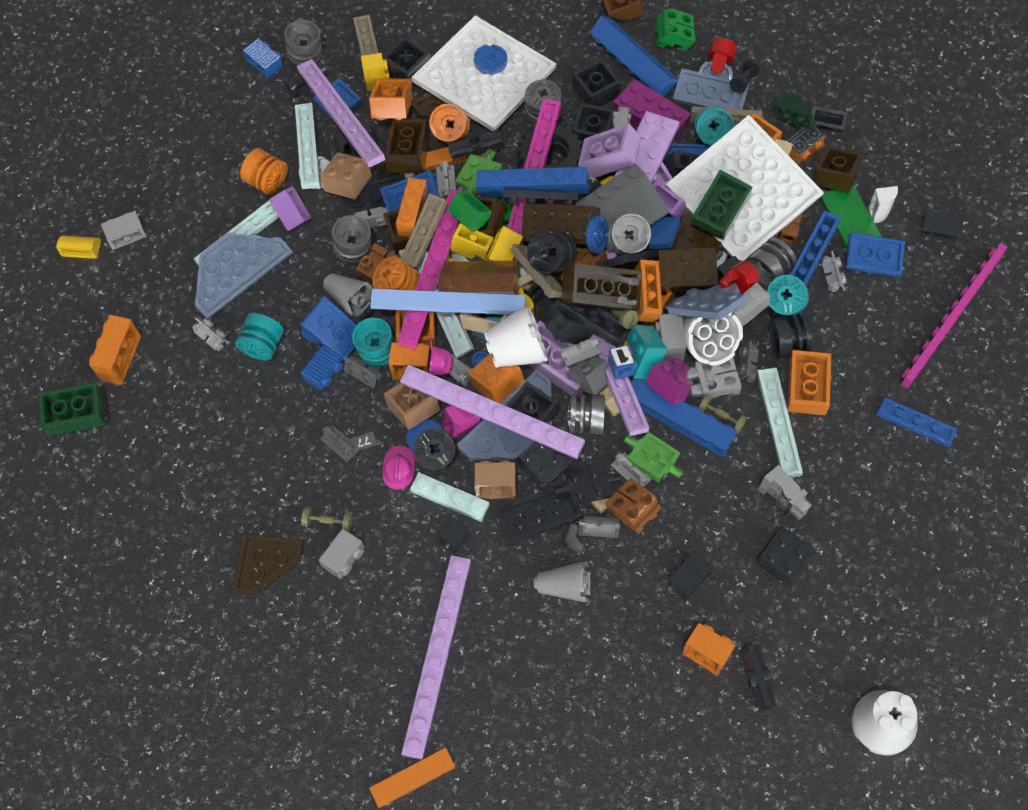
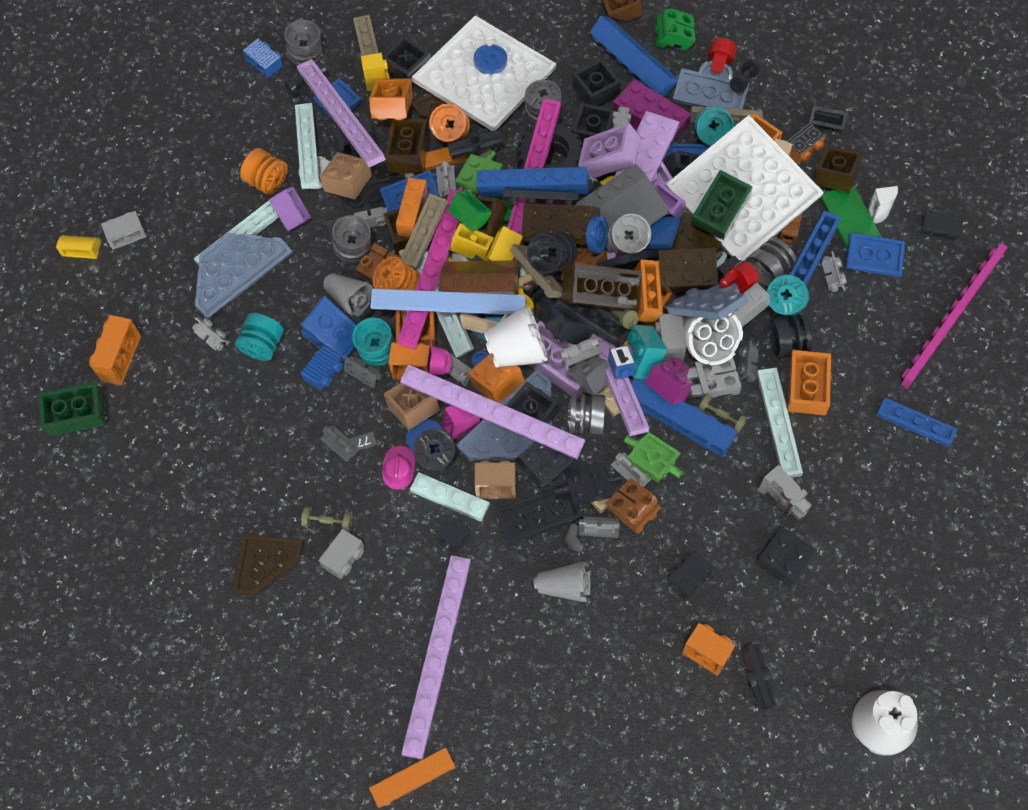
(794, 110): clear green slope -> none

